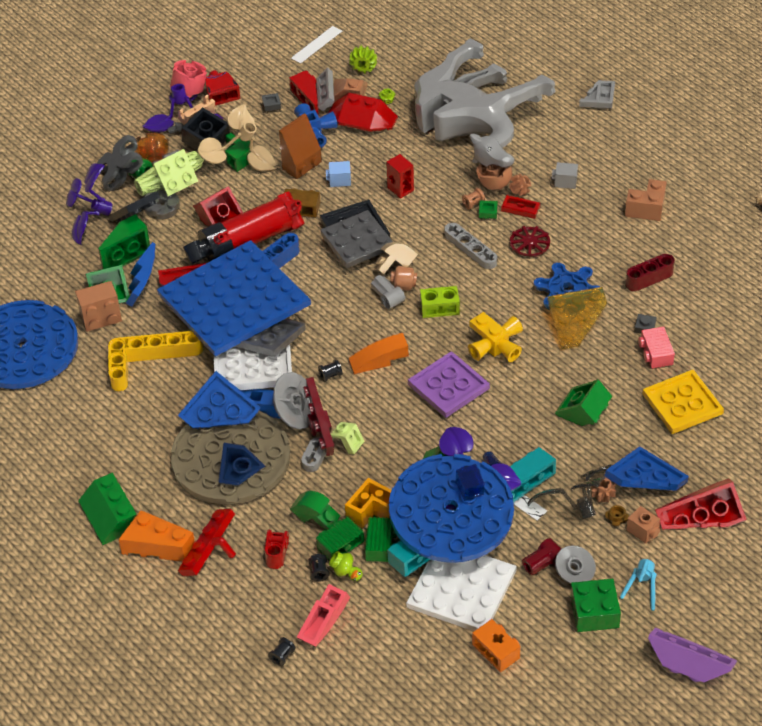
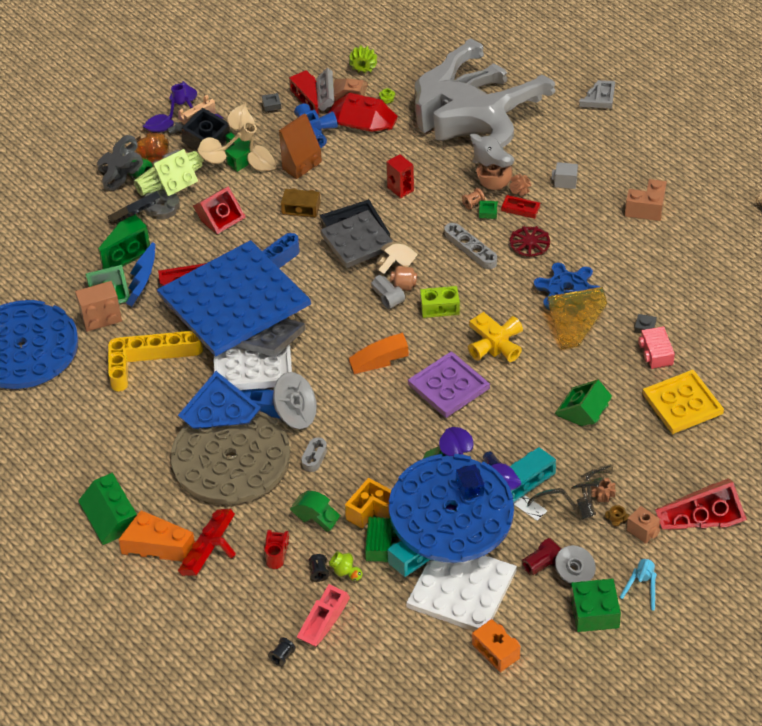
(99, 205): dark purple plant -> none
(191, 75): coral brick -> none
(221, 87): red torso -> none
(237, 464): dark blue slope -> none
(254, 225): red piece -> none
(316, 44): white sticker -> none
(318, 418): dark red plate -> none
(330, 370): black bush -> none
(339, 174): light blue brick -> none
(341, 537): green brick -> none
(349, 436): yellowish green bracket -> none
(647, 471): blue plate -> none
(650, 272): dark red beam -> none
(689, 657): medium lavender wedge -> none

